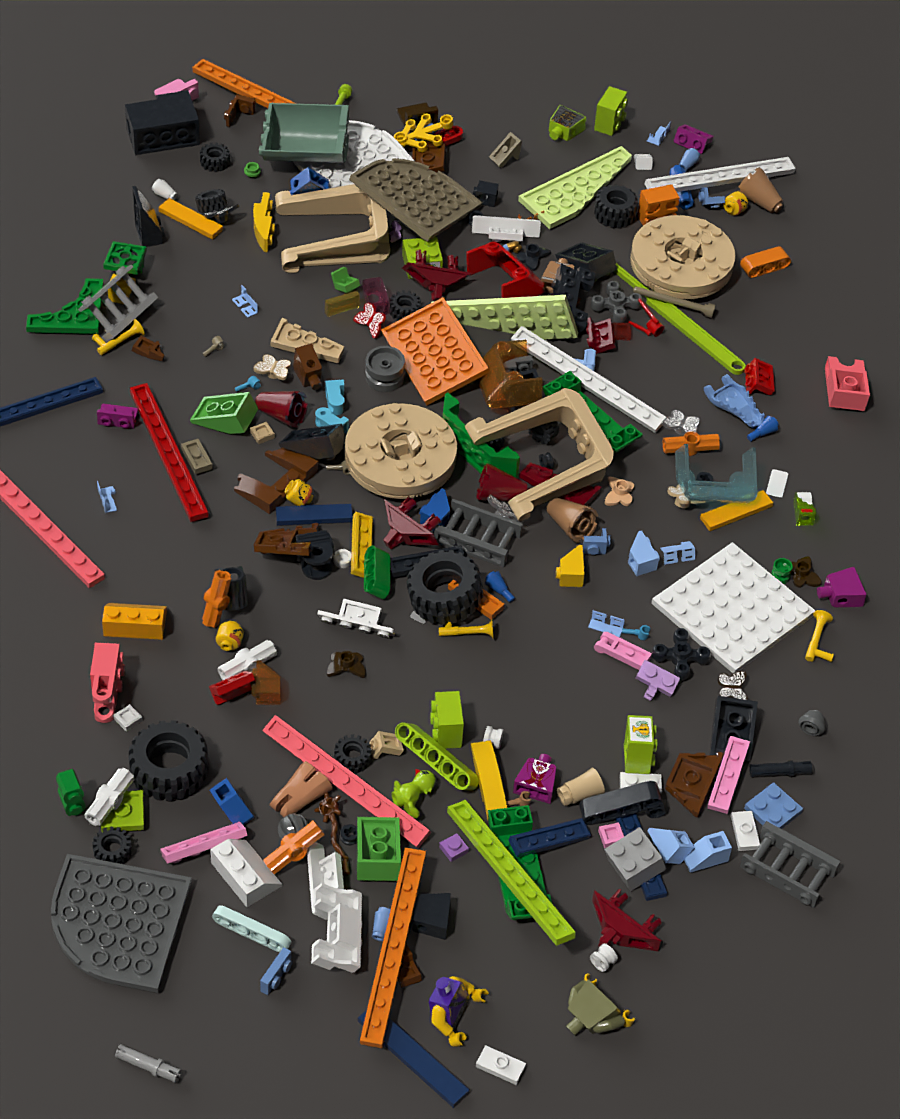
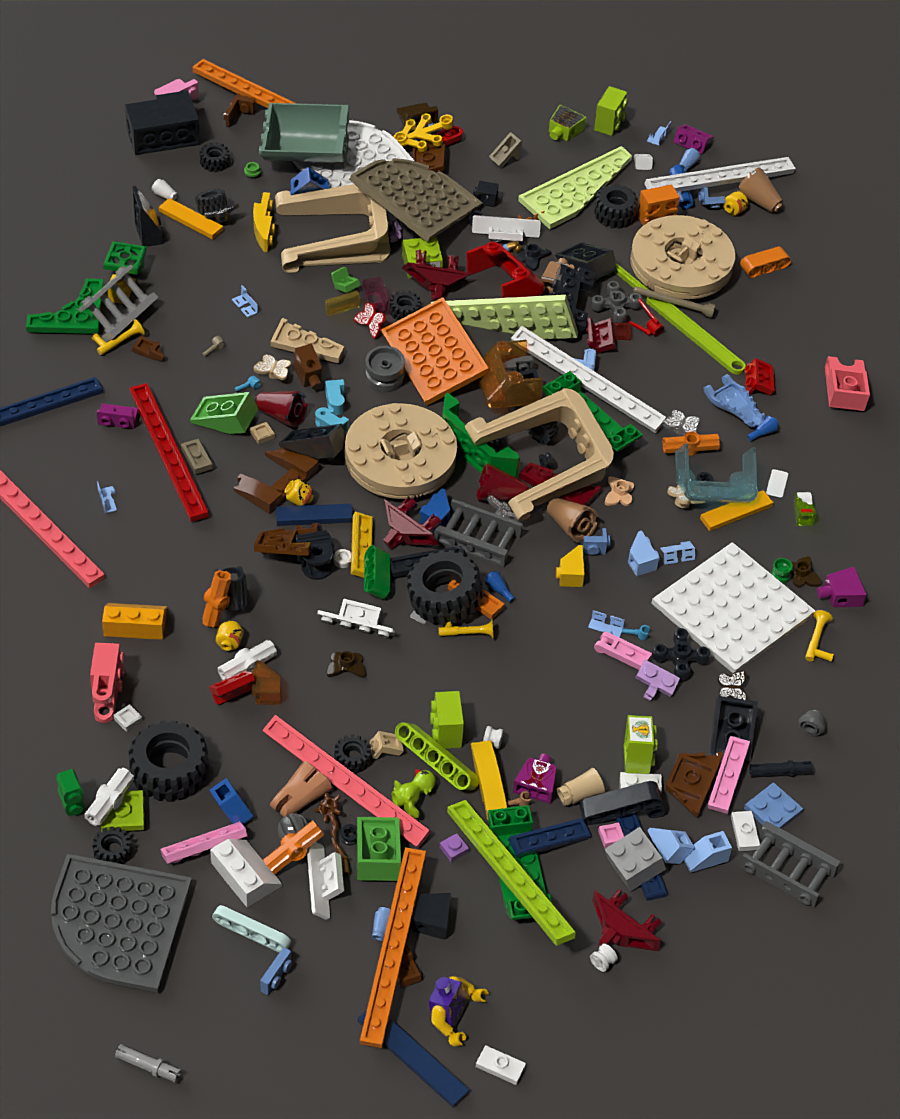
(343, 466): dark tan hand -> none
(343, 928): white bracket -> none
(344, 93): lime piece -> none
(594, 1009): olive torso -> none

